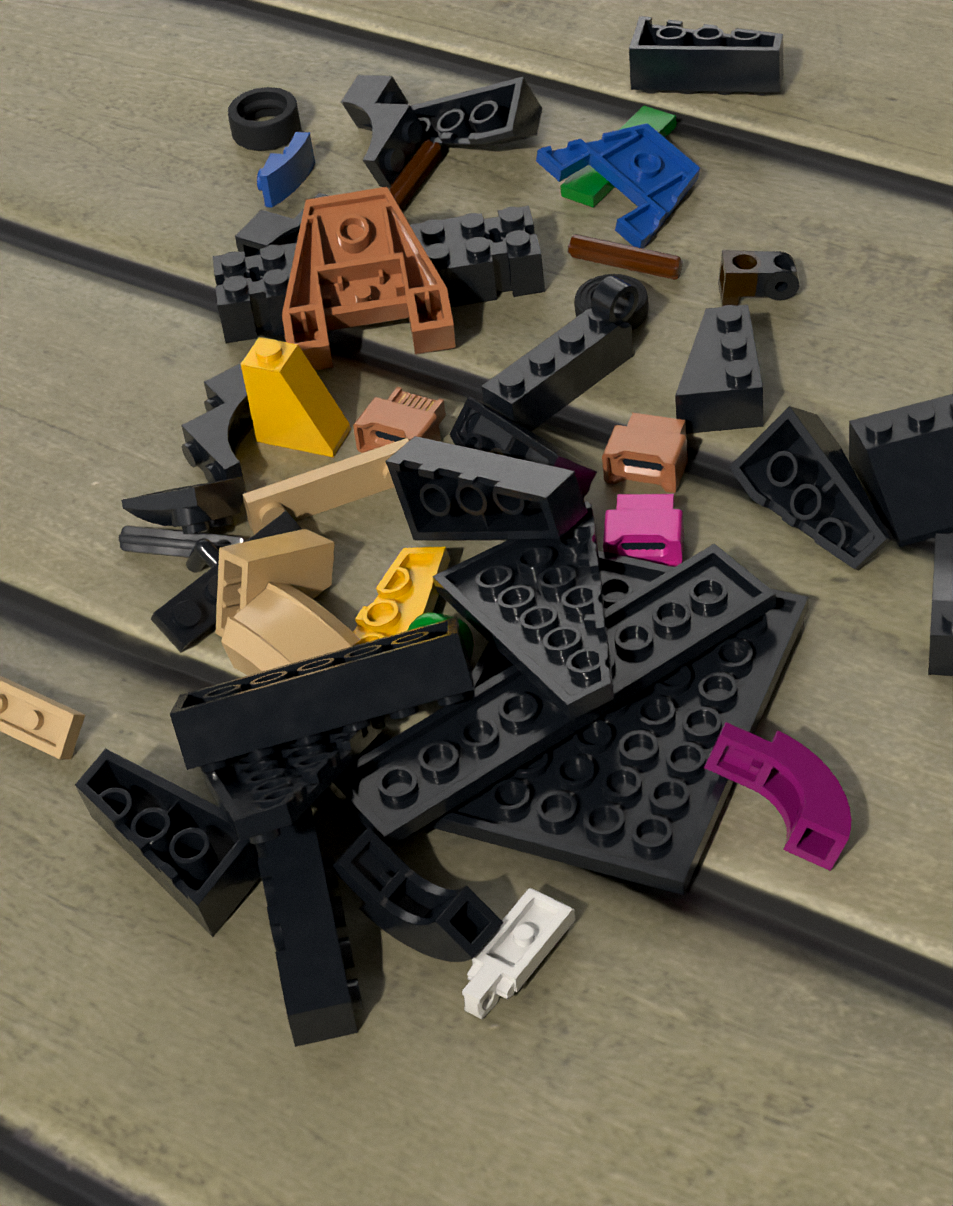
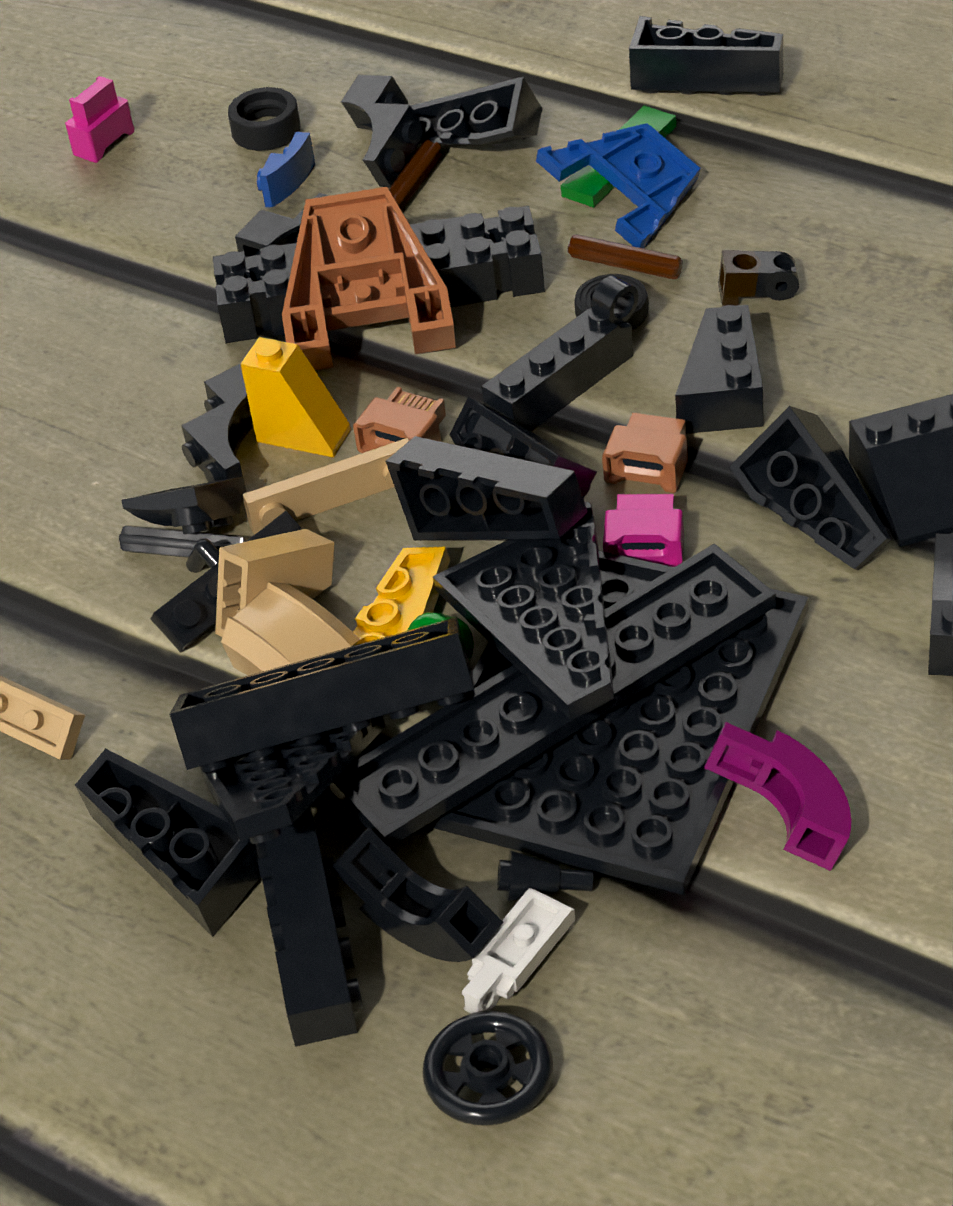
(97, 120): none -> dark pink piece
(492, 1107): none -> black plate
(526, 872): none -> black cone

